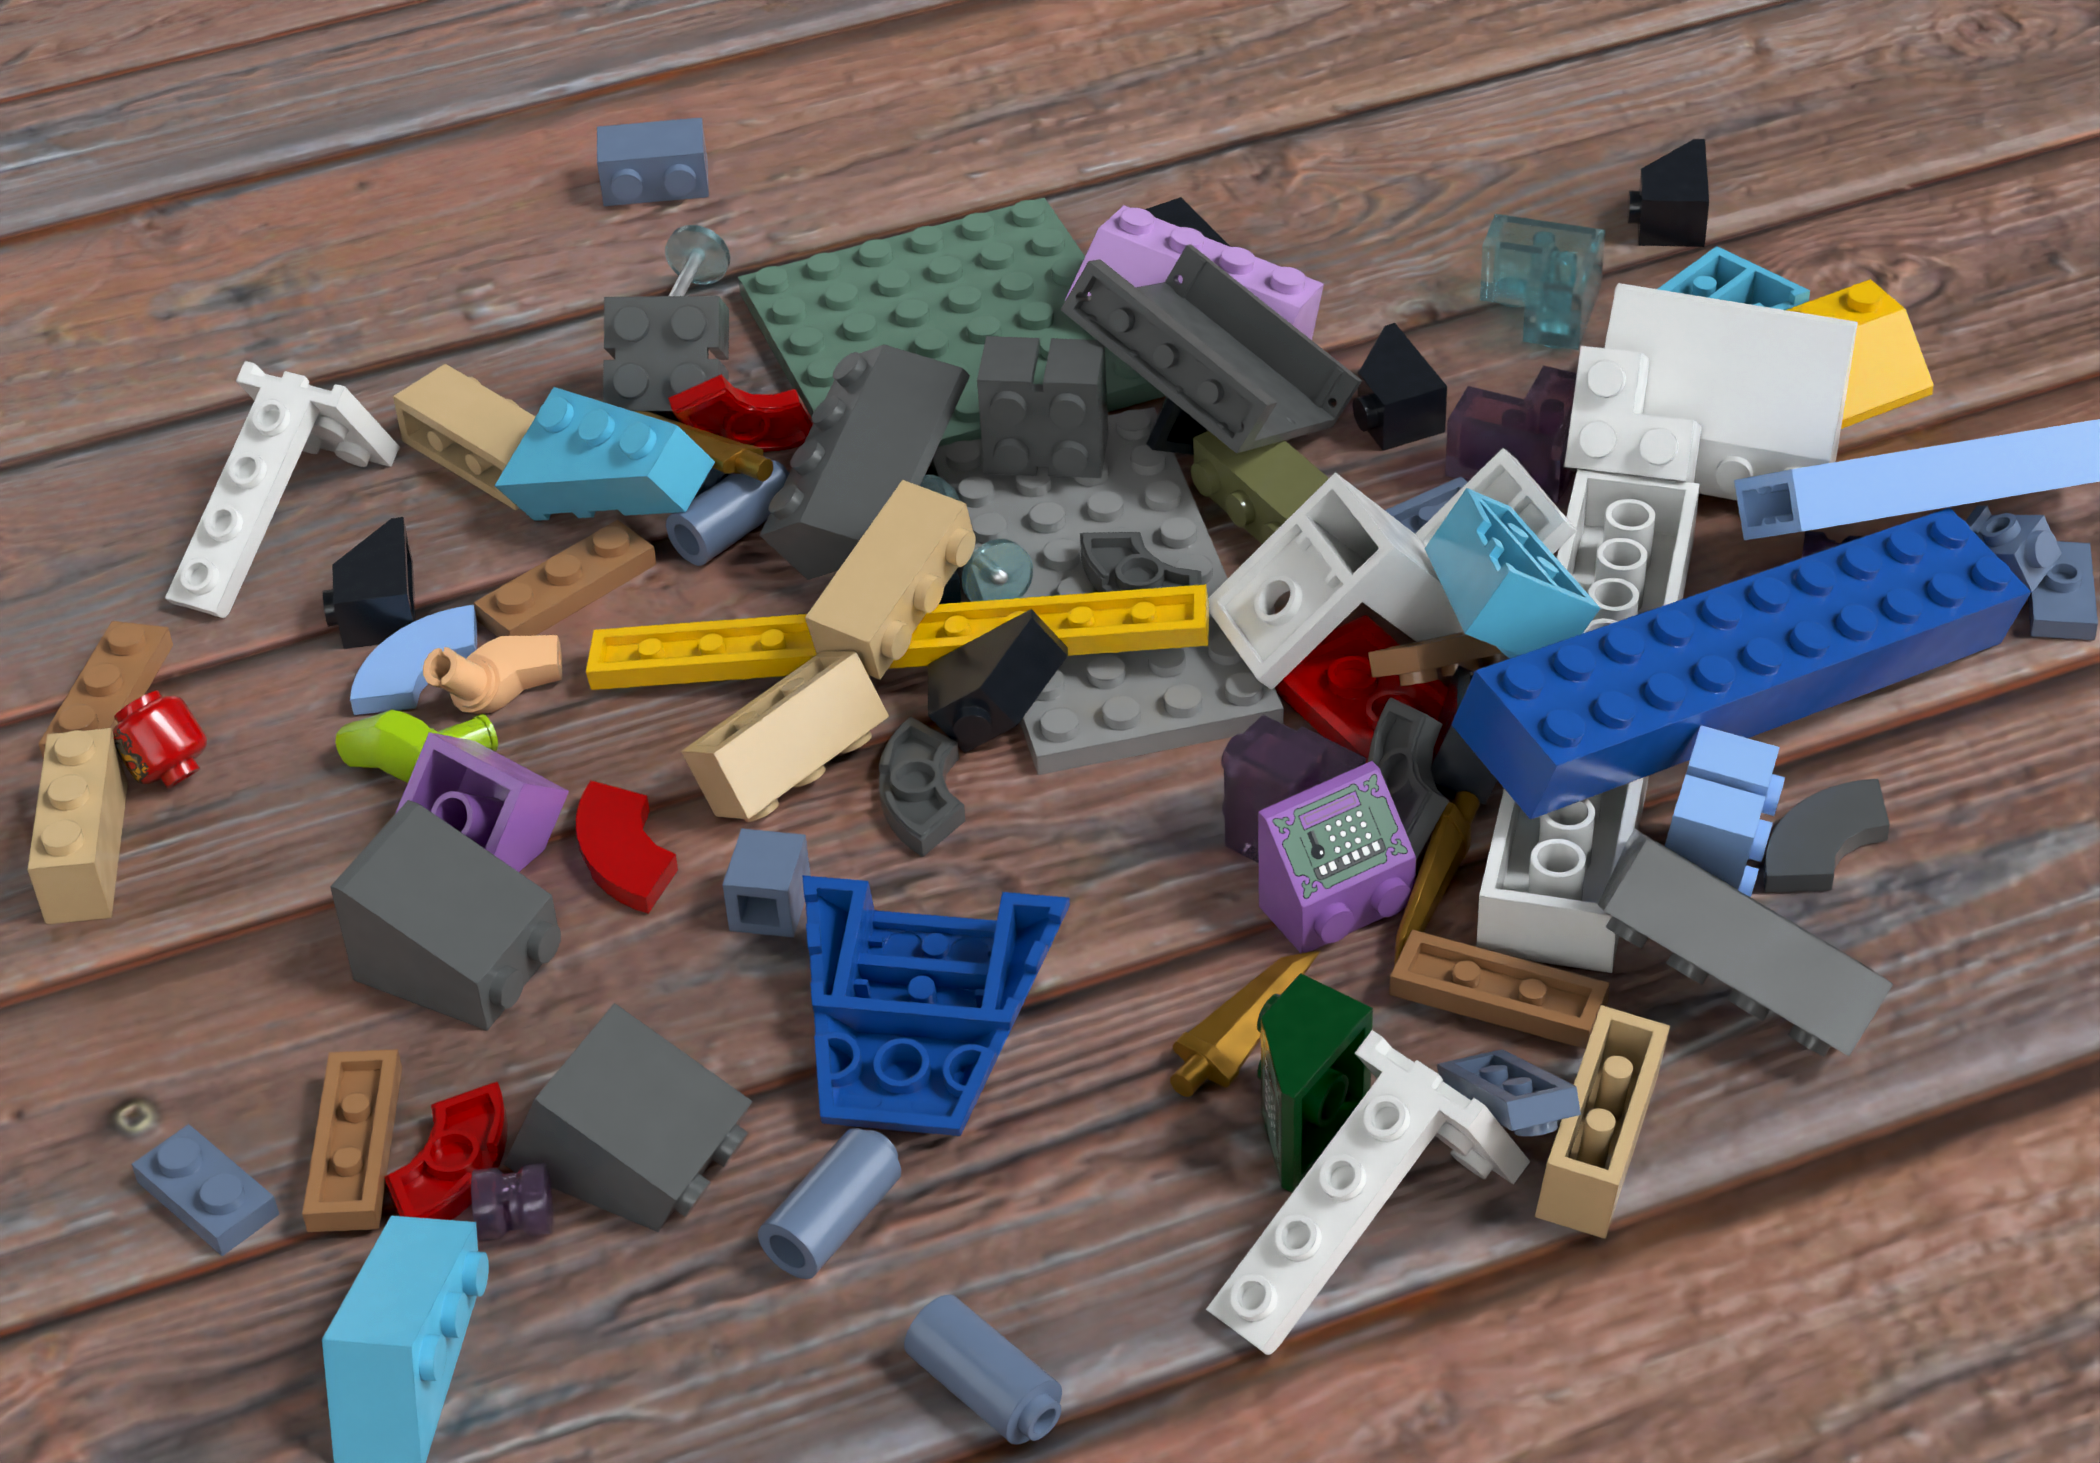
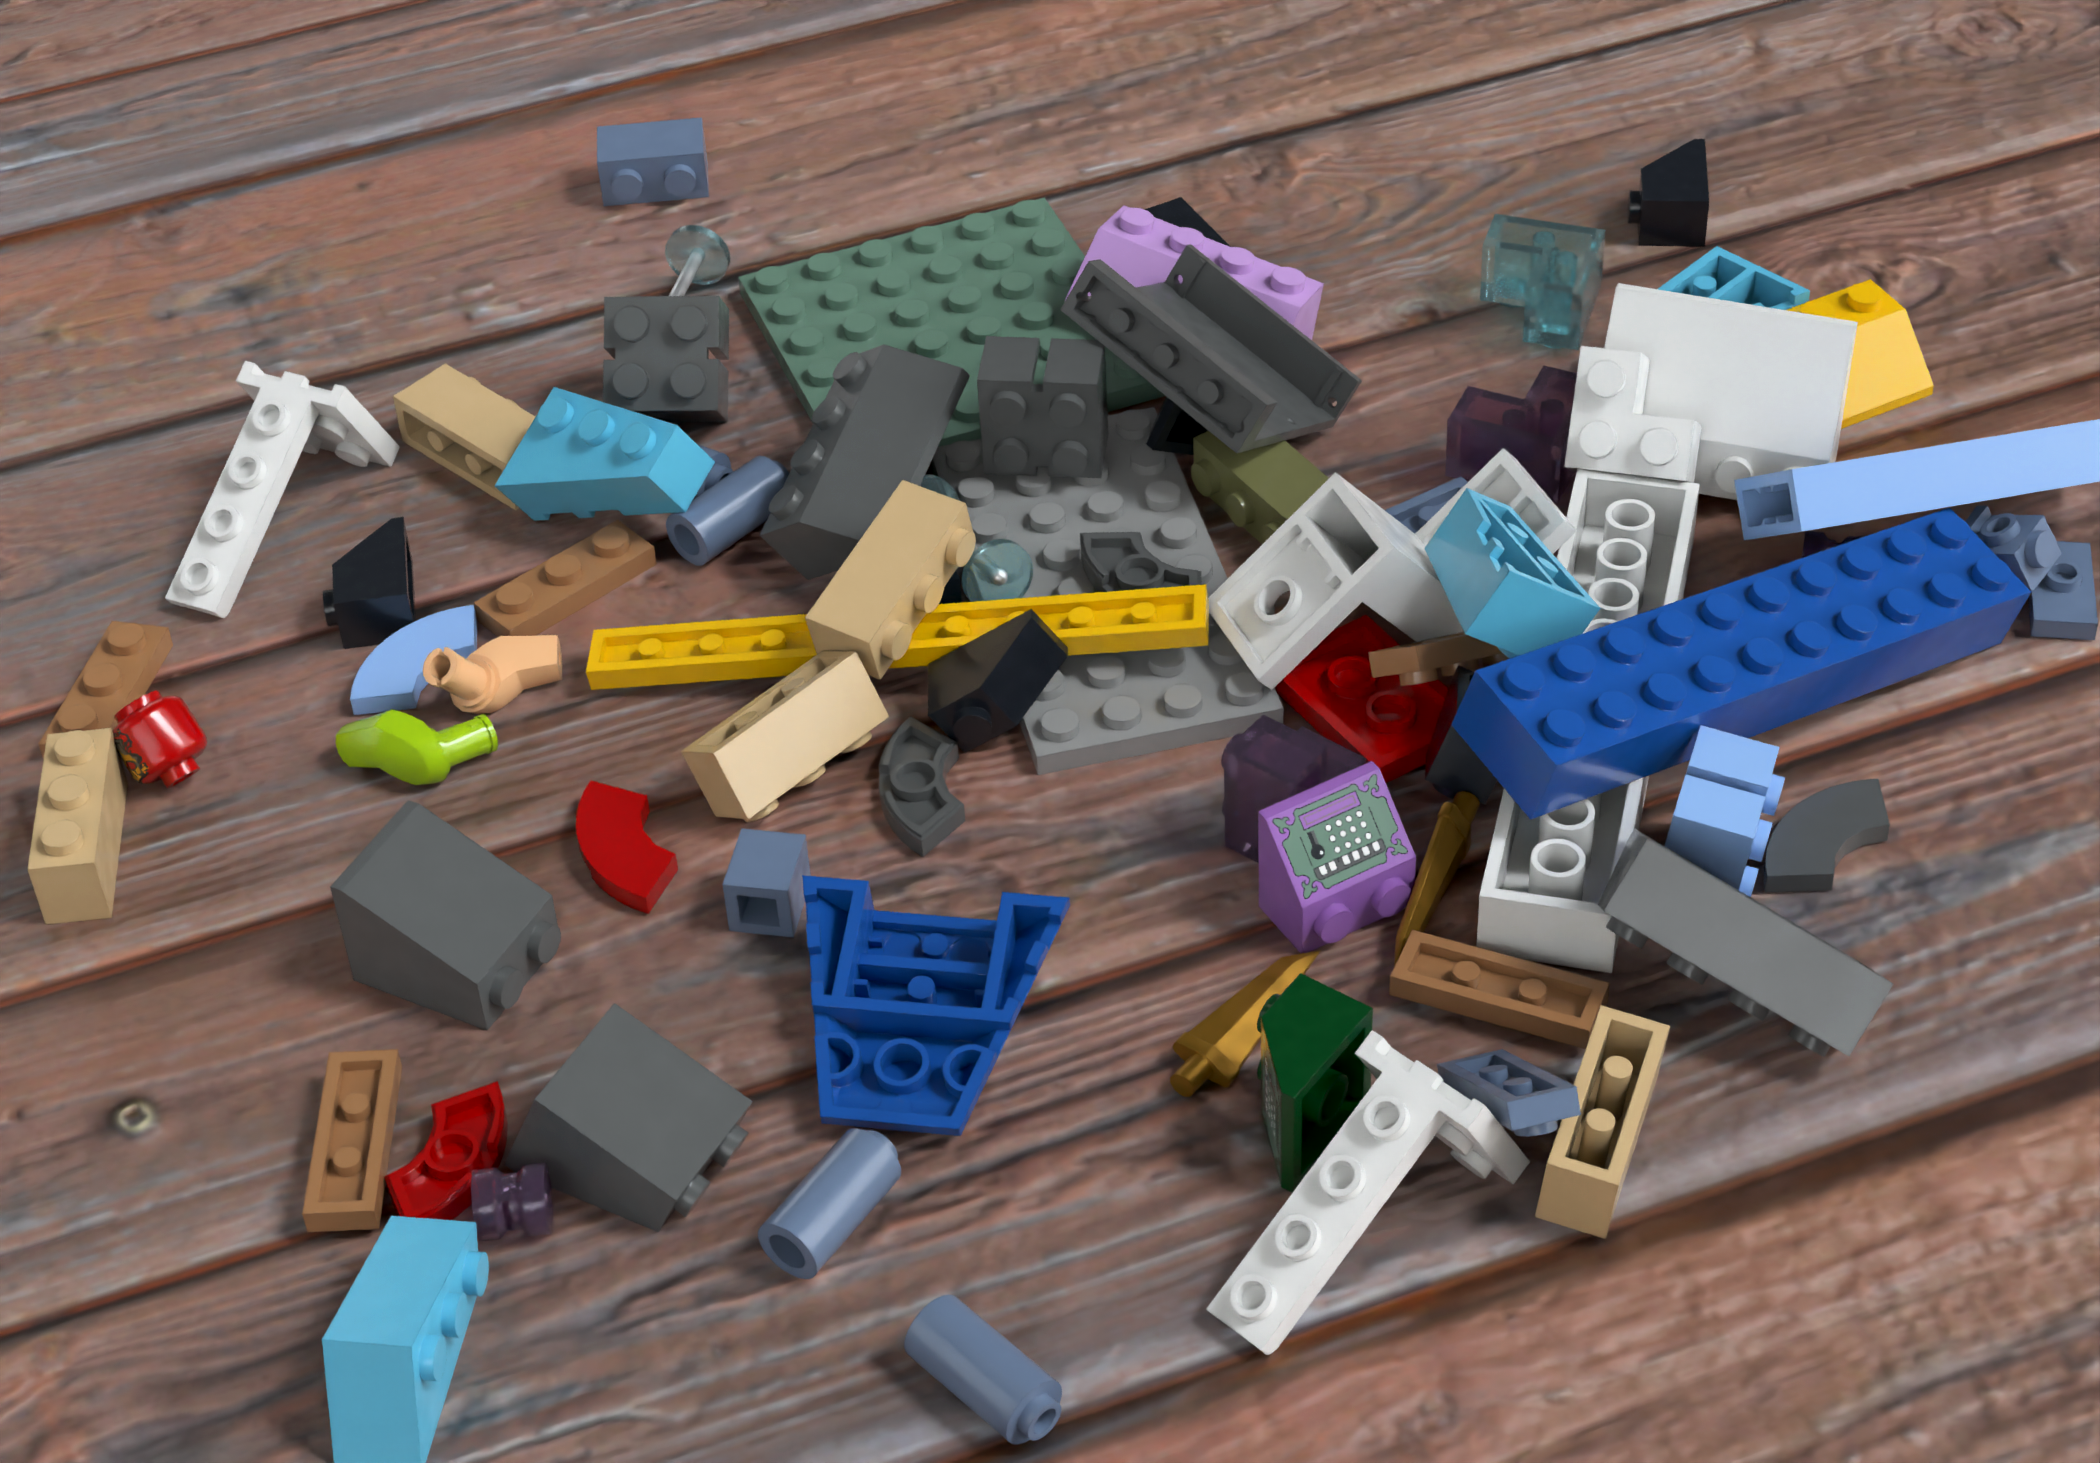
(205, 1189): sand blue plate -> none
(486, 797): medium lavender slope -> none
(728, 454): pearl gold bar -> none
(752, 419): red tile -> none
(1399, 393): black slope -> none
(1404, 754): dark grey tile -> none

